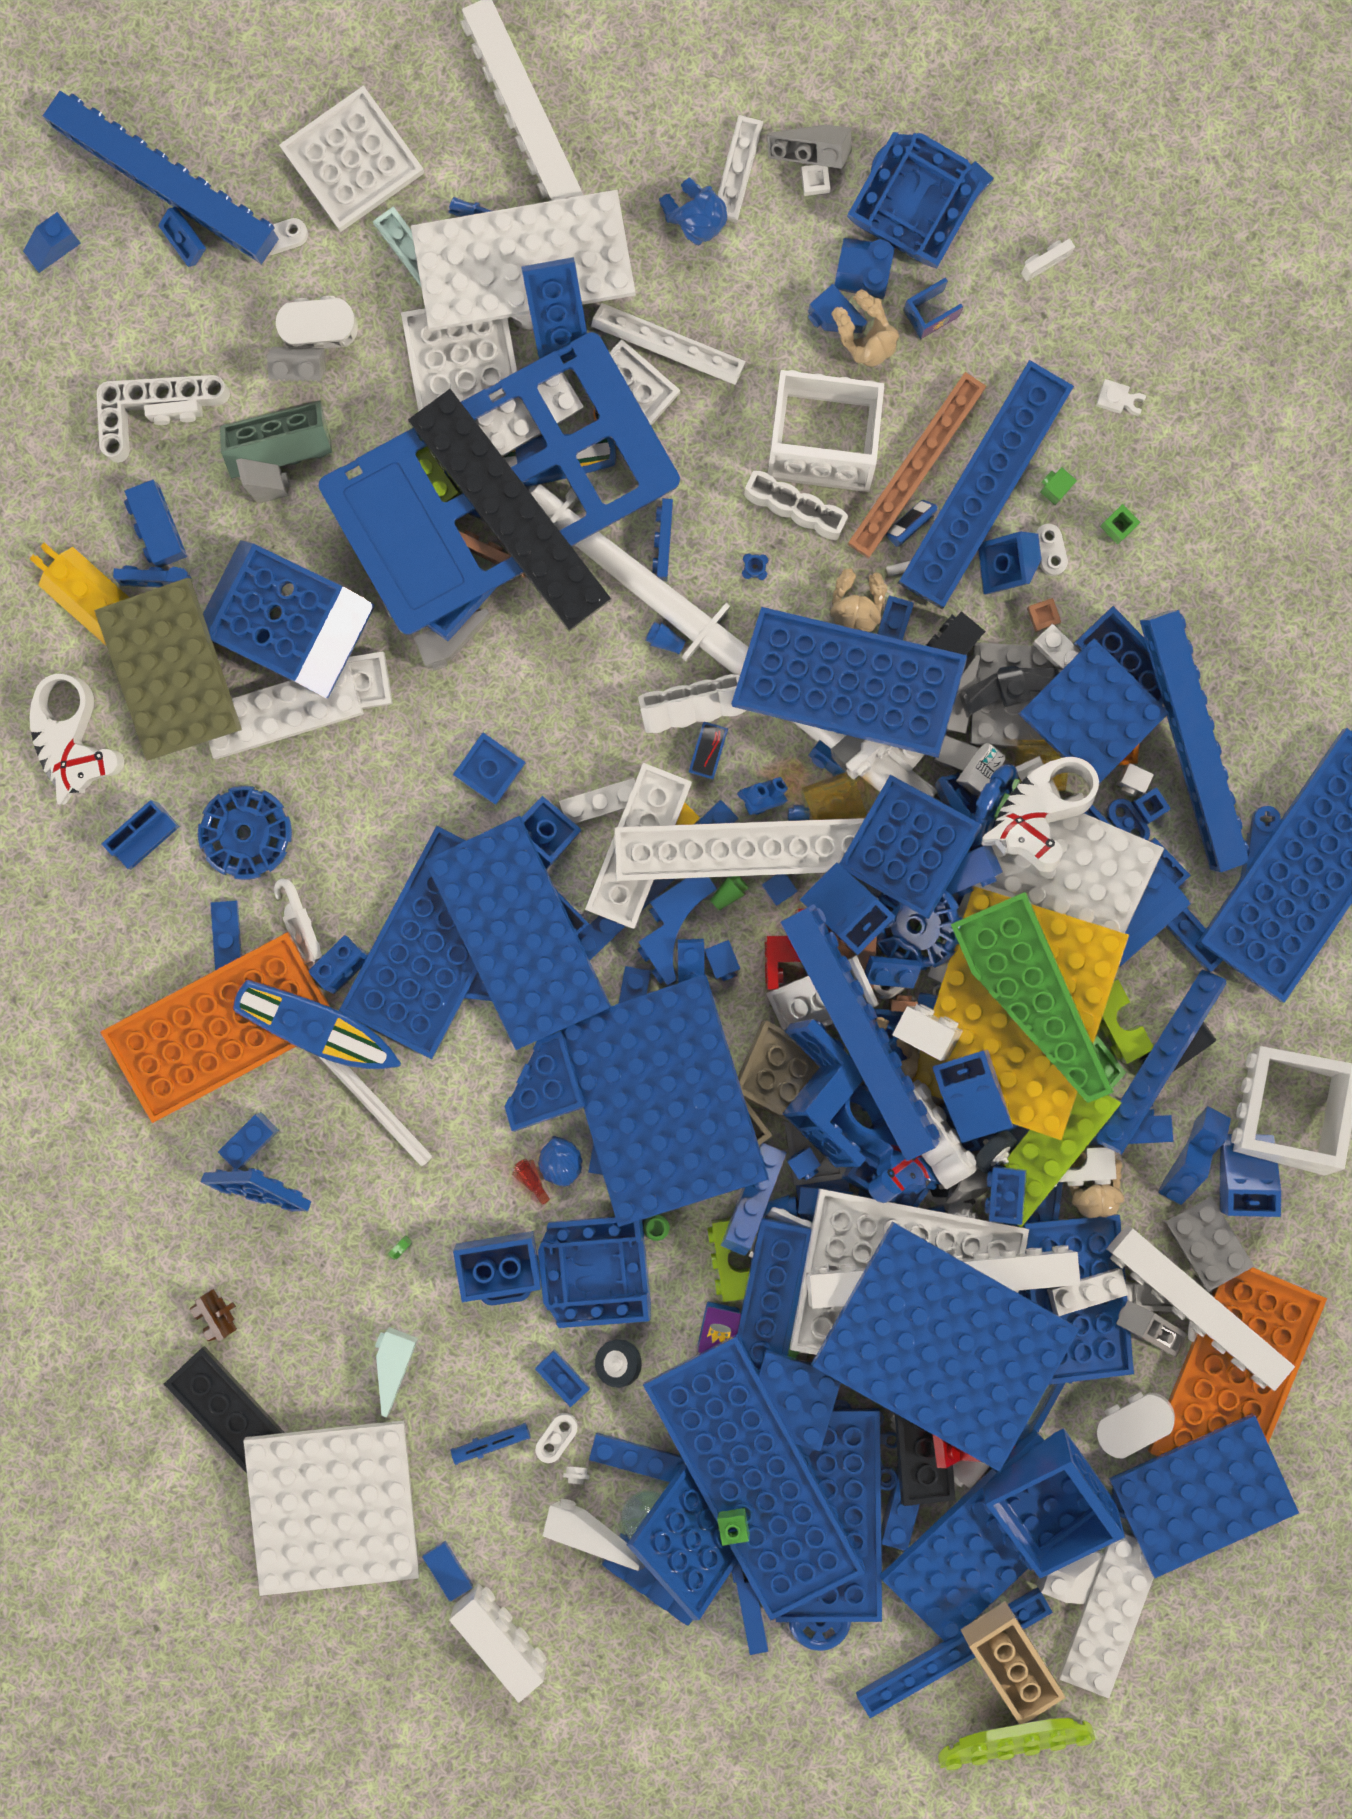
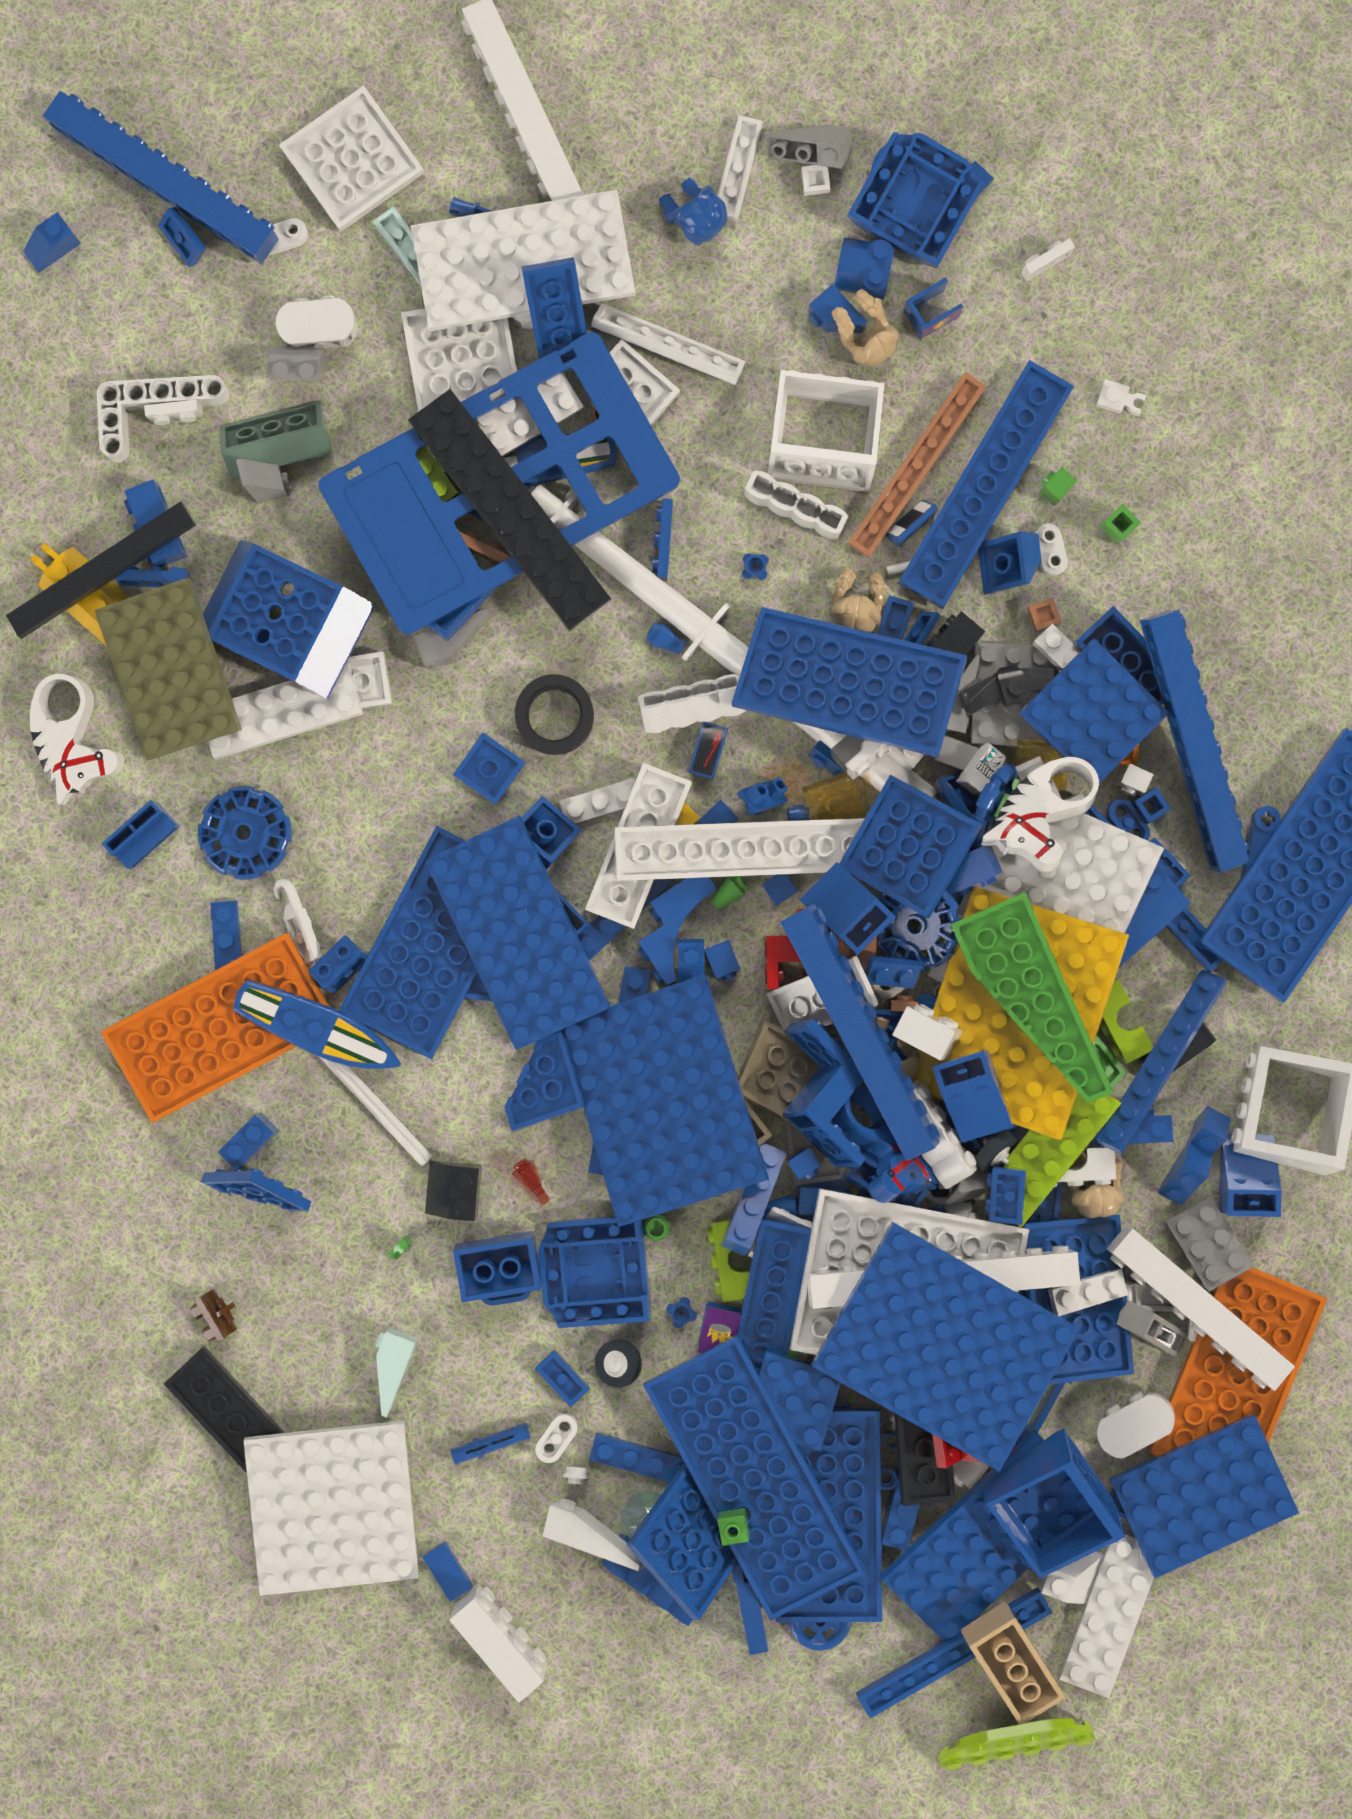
(101, 570): none -> black tile
(453, 1190): none -> black slope
(548, 683): none -> black tyre
(560, 1162): blue hair -> none
(680, 1320): none -> blue plate
(922, 627): none -> blue slope

